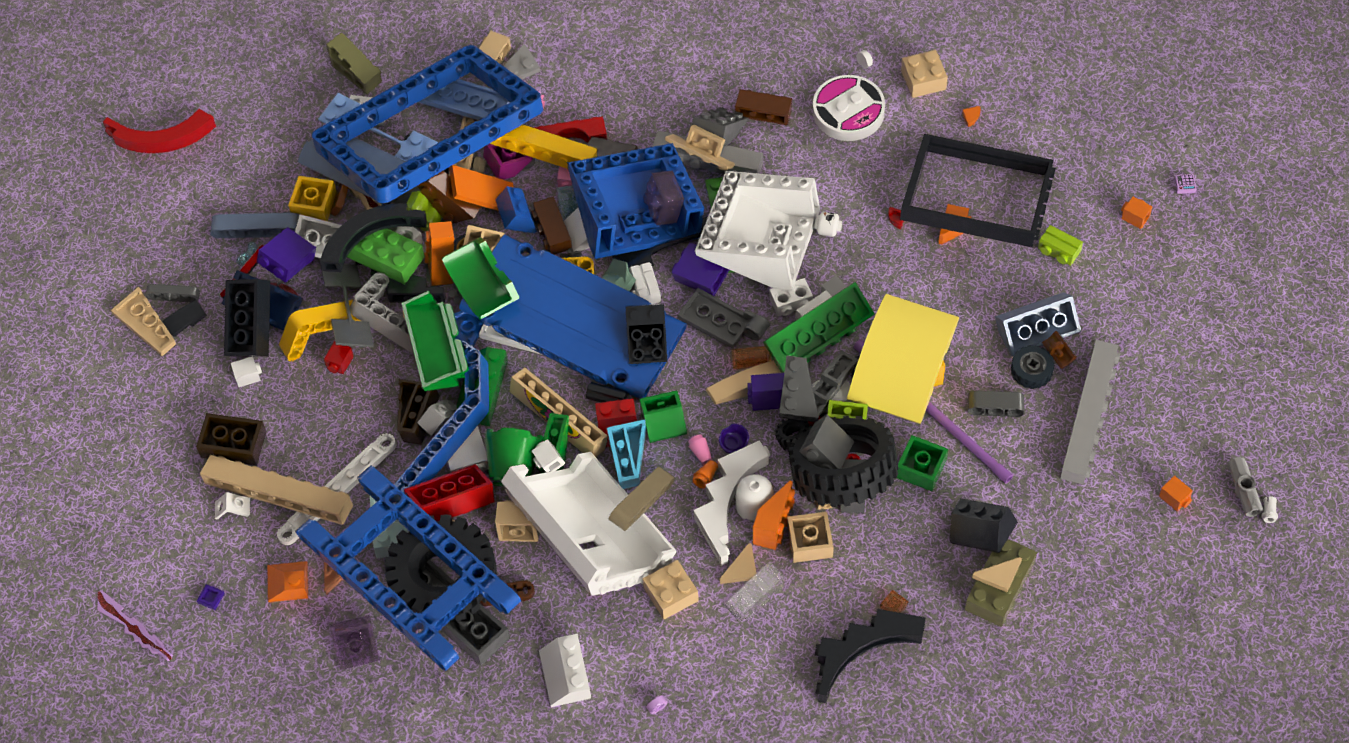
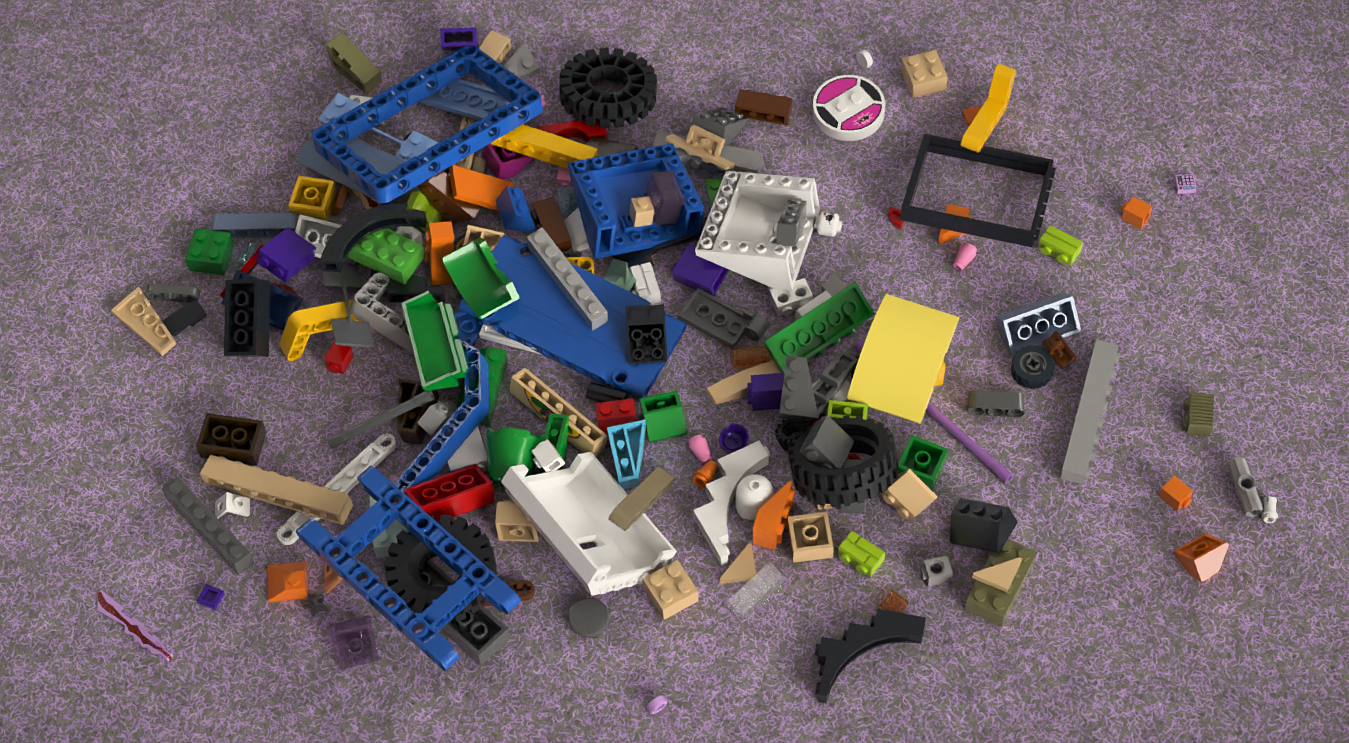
(161, 140): red arch -> none
(208, 525): none -> dark grey brick
(209, 251): none -> green brick
(246, 371): white brick -> none
(315, 604): none -> dark grey plant
(416, 401): none -> dark grey piece
(456, 38): none -> dark purple brick
(564, 671): white slope -> none
(567, 279): none -> light grey brick
(588, 617): none -> dark grey tile
(593, 105): none -> black tyre
(641, 211): none -> tan brick
(791, 222): none -> dark grey brick
(861, 554): none -> lime brick
(908, 495): none -> tan slope
(941, 564): none -> light grey brick
(964, 256): none -> bright pink cone
(991, 110): none -> yellow beam
(1199, 414): none -> olive brick
(1202, 556): none -> orange slope

